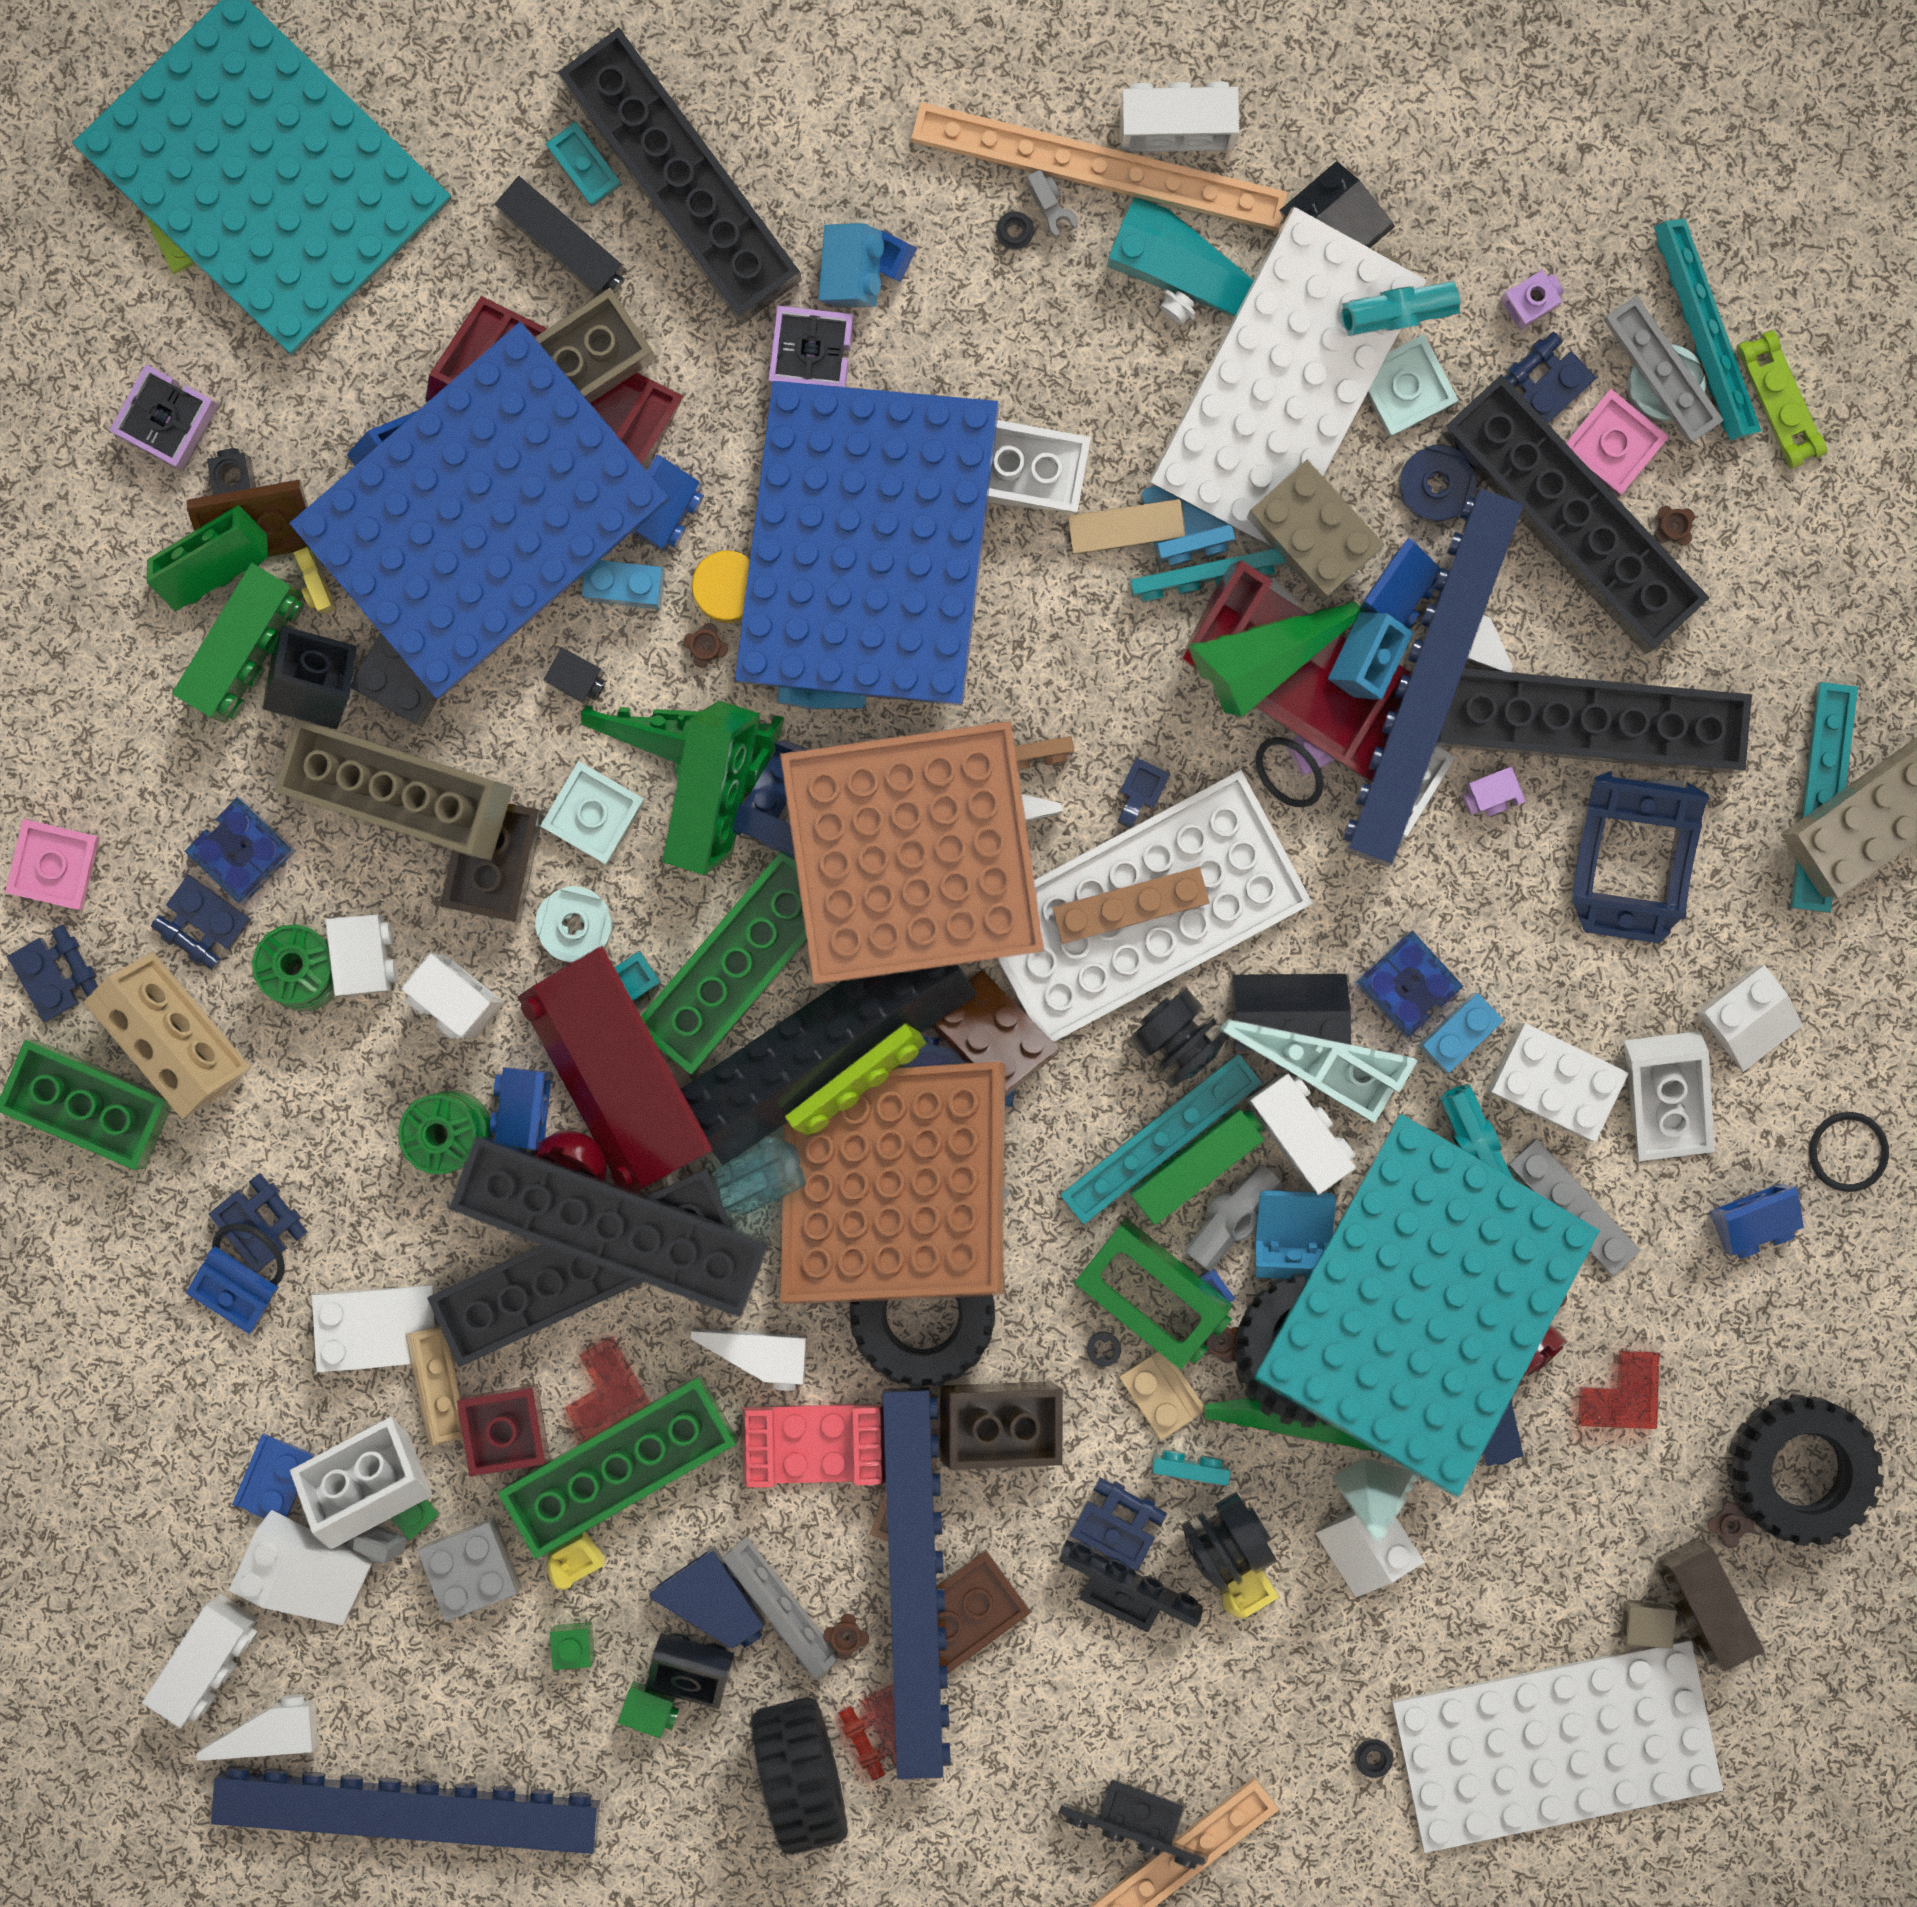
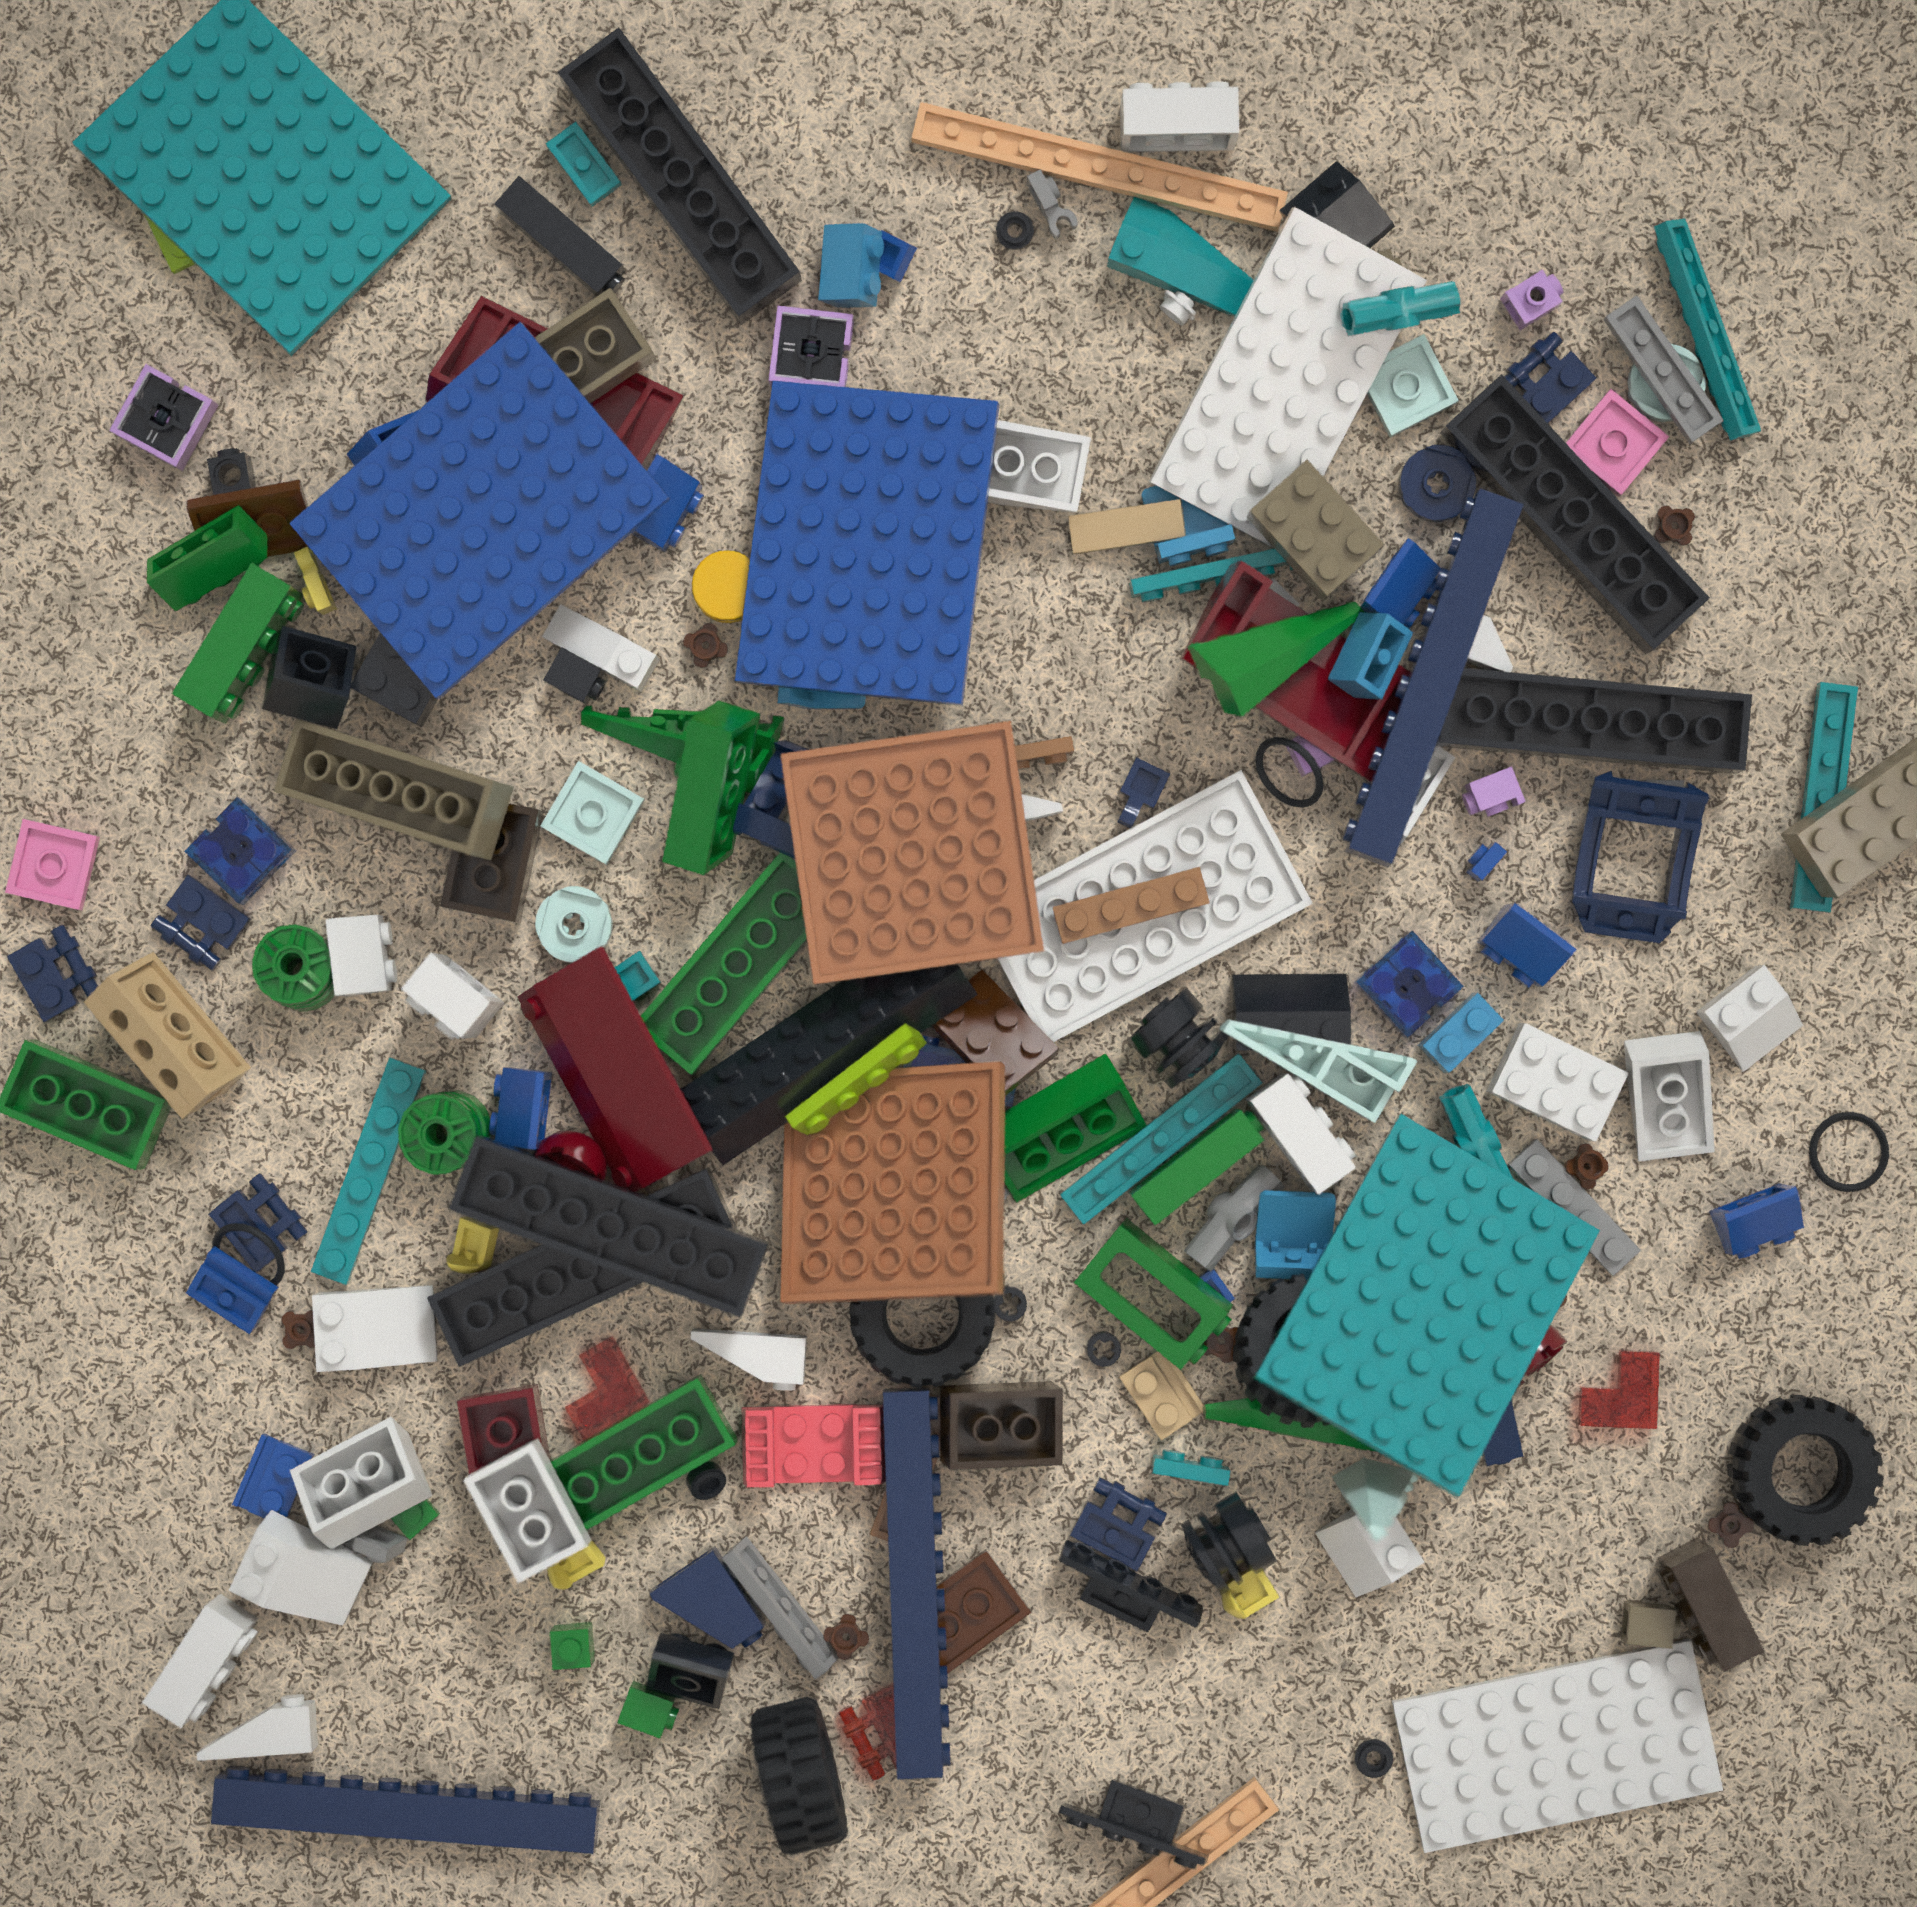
(292, 1336): none -> reddish brown plate
(367, 1172): none -> teal plate
(435, 1384): tan tile -> none
(469, 1569): light grey brick -> none
(473, 1246): none -> light yellow plate
(527, 1510): none -> white brick
(601, 647): none -> white slope
(624, 584): dark azure brick -> none
(706, 1481): none -> black tile
(760, 1176): clear light blue brick -> none
(1021, 1307): none -> black bush
(1067, 1126): none -> green slope
(1484, 860): none -> blue plate
(1525, 946): none -> blue slope
(1596, 1162): none -> reddish brown plate
(1781, 399): lime plate -> none

